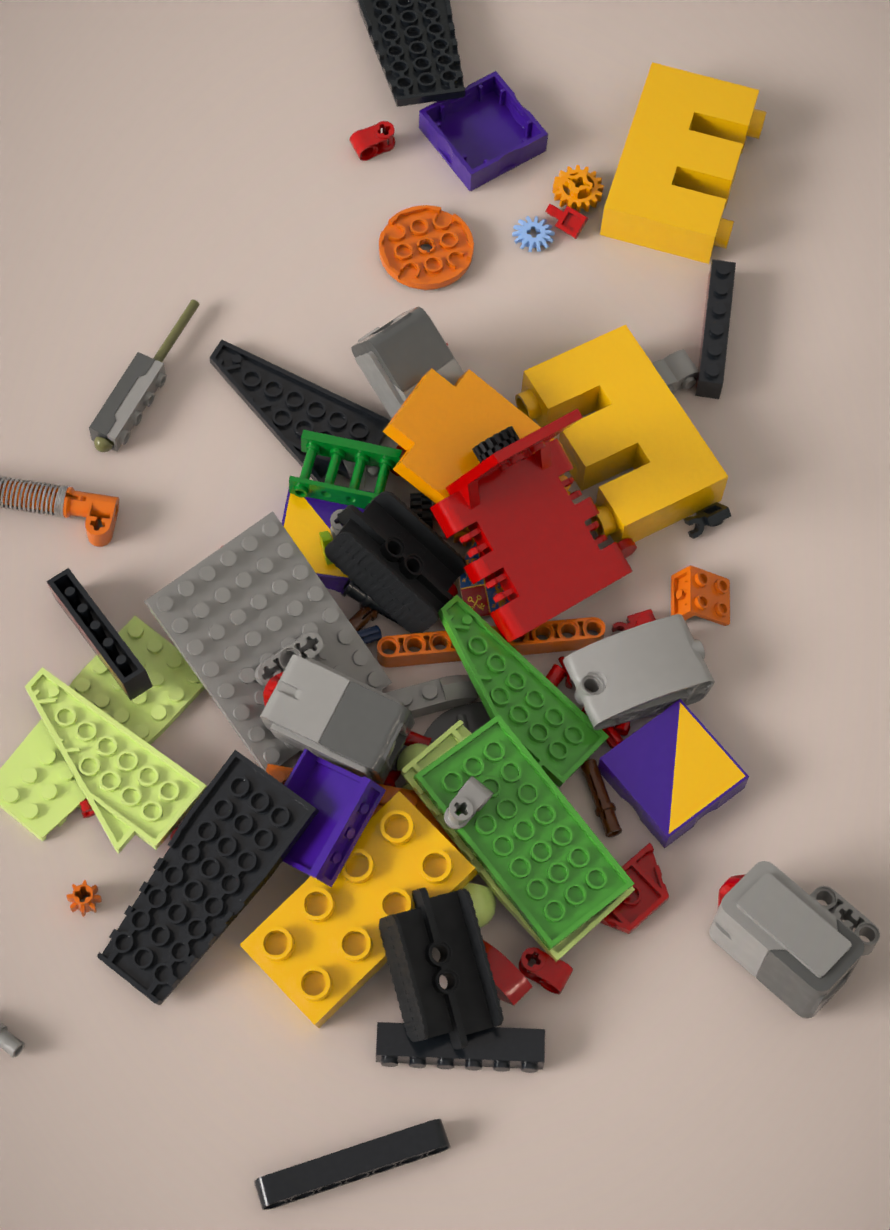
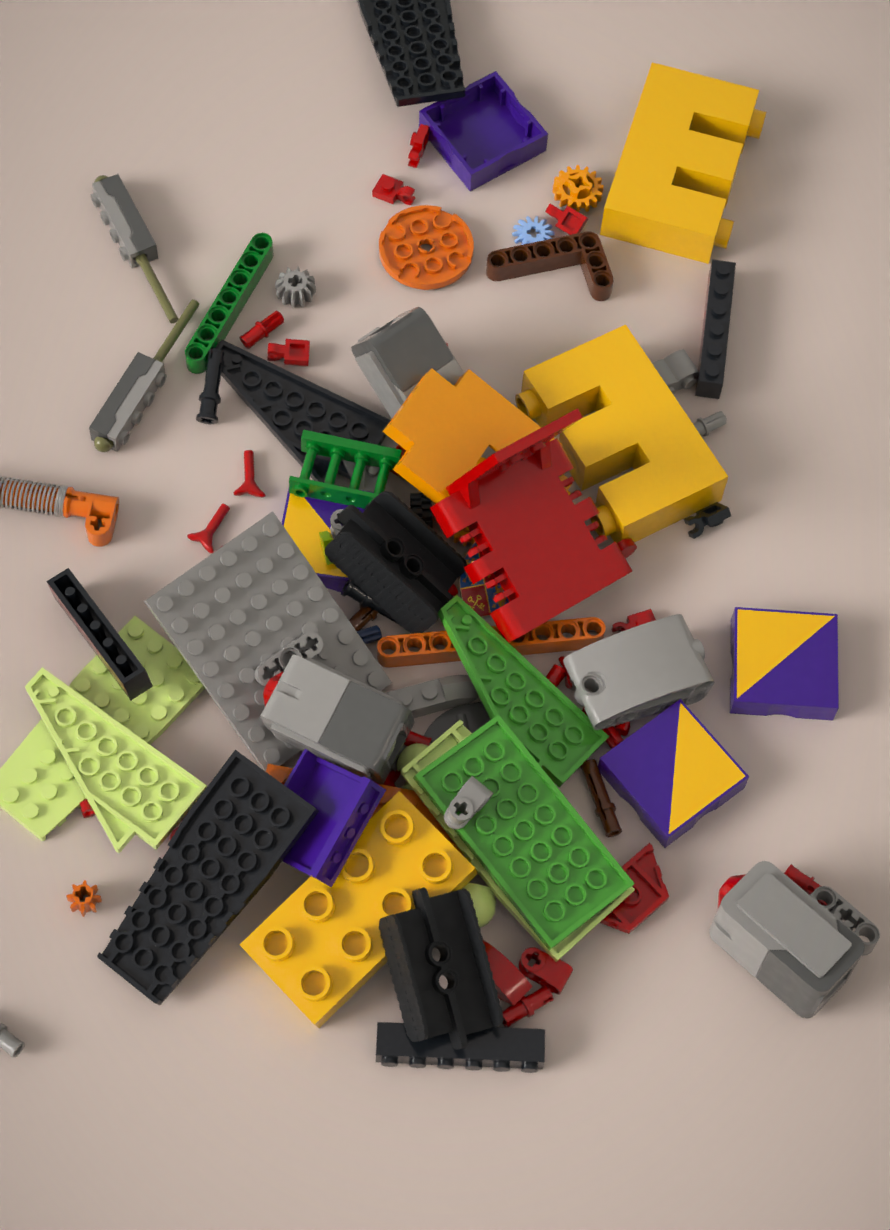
(130, 232): none -> piece
(206, 535): none -> red piece
(210, 396): none -> black pin
(229, 293): none -> green beam
(249, 485): none -> red piece
(262, 329): none -> red axle
(294, 352): none -> red plate
(295, 287): none -> light grey gear
(351, 1164): black beam -> none
(371, 142): red piece -> none
(390, 189): none -> red plate
(419, 142): none -> red plate
(495, 443): black tyre -> none
(527, 1006): none -> red pin
(576, 254): none -> reddish brown beam
(701, 595): orange bracket -> none
(710, 423): none -> light grey axle
(784, 663): none -> dark purple tile
(803, 881): none -> red axle

